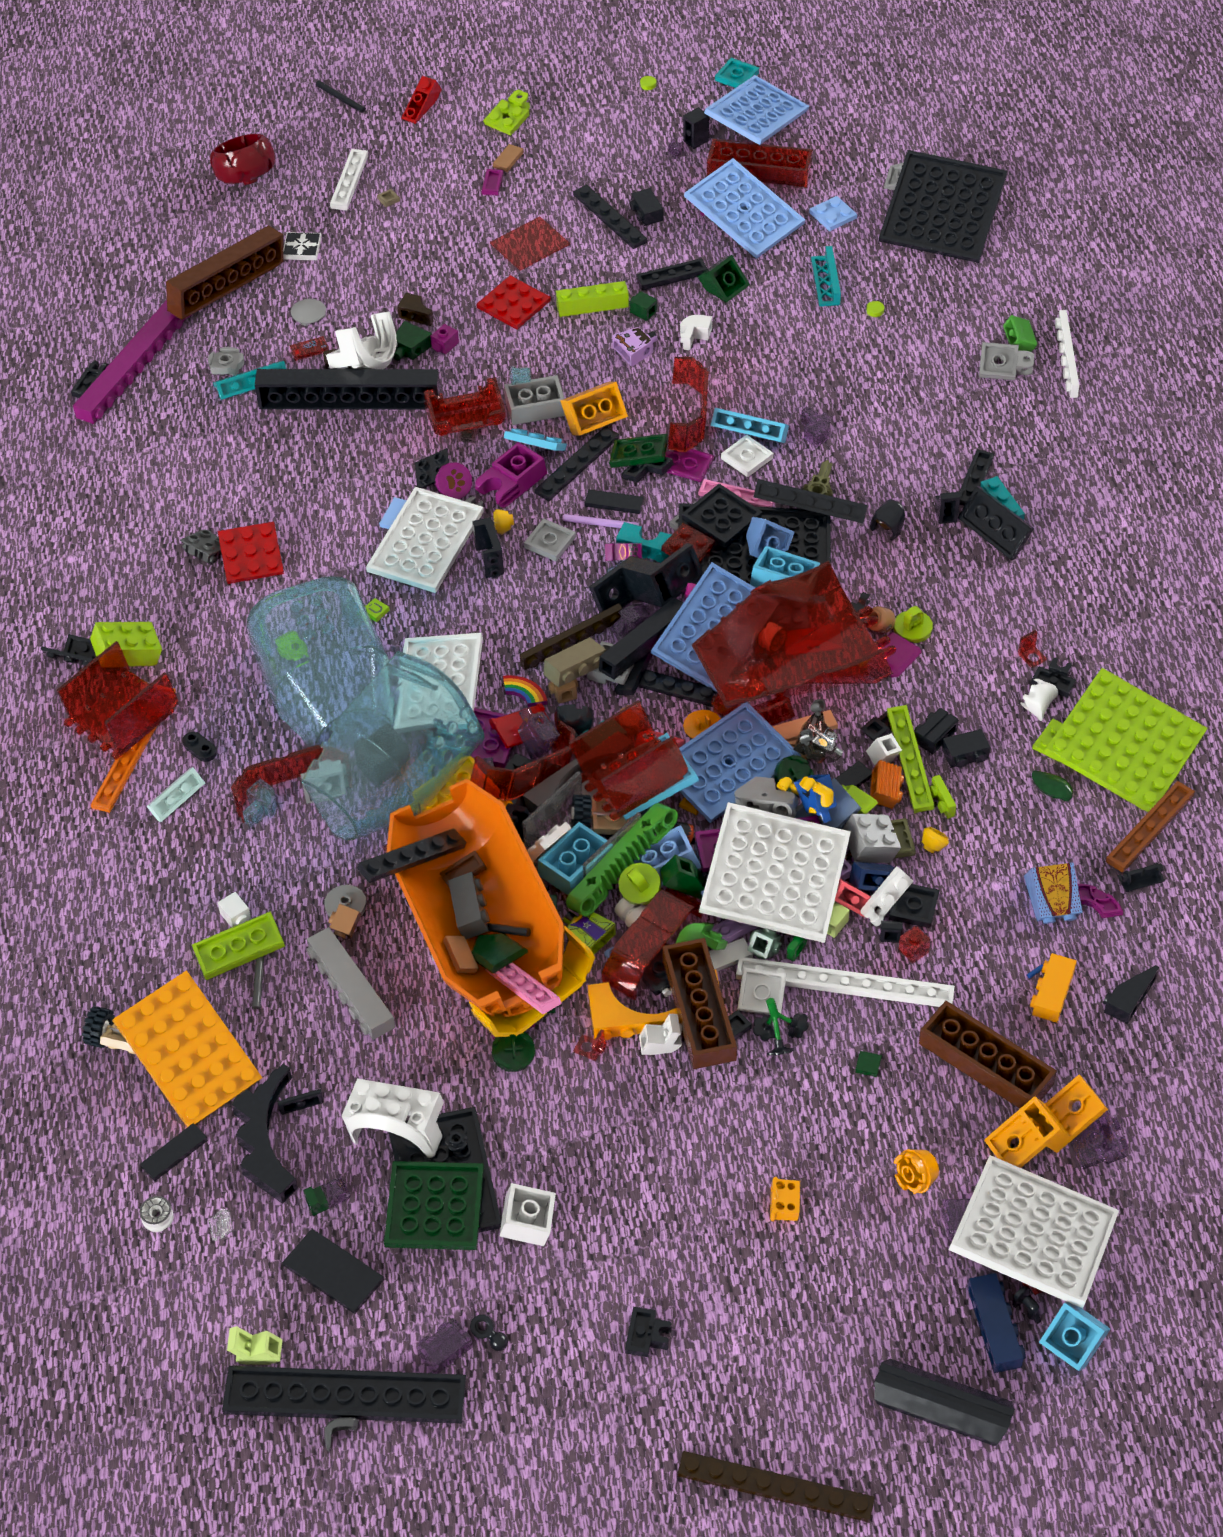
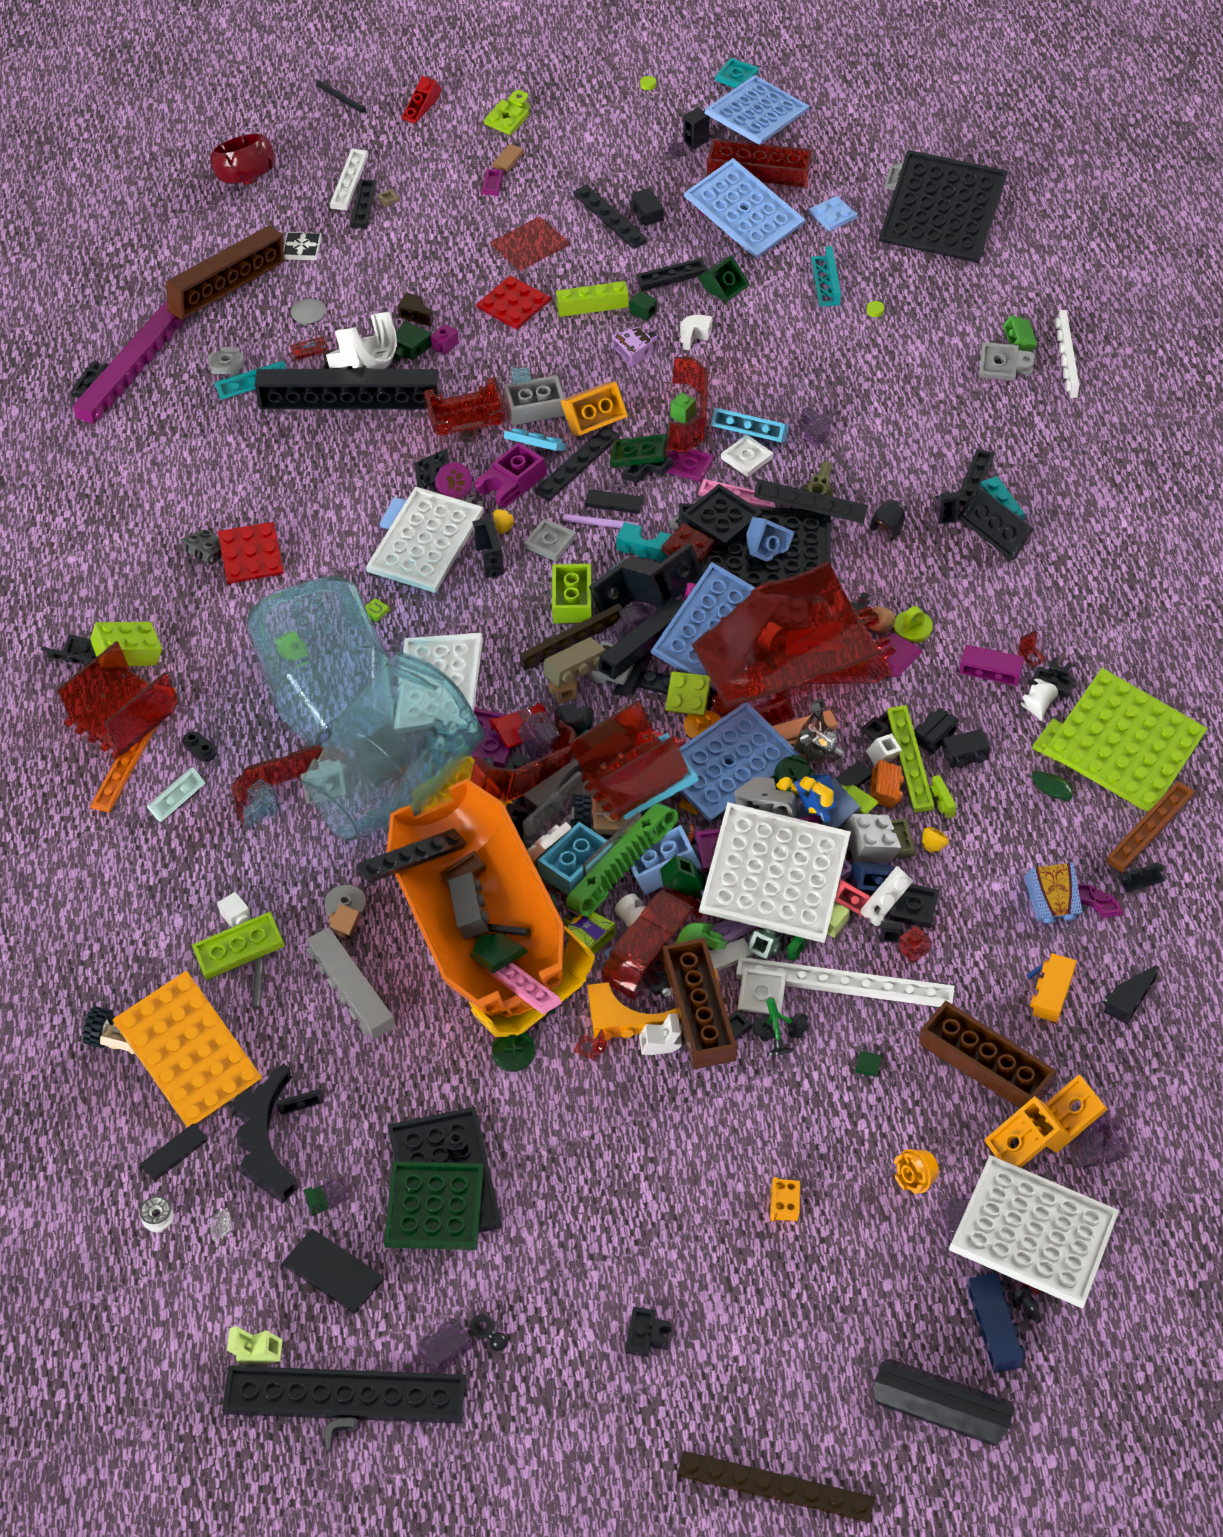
(363, 203): none -> black tile
(386, 1109): white piece -> none
(460, 954): medium nougat tile -> none
(524, 688): tile -> none
(527, 1214): white brick -> none
(571, 593): none -> lime brick
(622, 551): magenta leg -> none
(639, 883): lime tile -> none
(683, 408): none -> bright green brick
(688, 693): none -> lime plate
(778, 565): medium azure brick -> none
(991, 665): none -> magenta brick
(1074, 1335): medium azure brick -> none

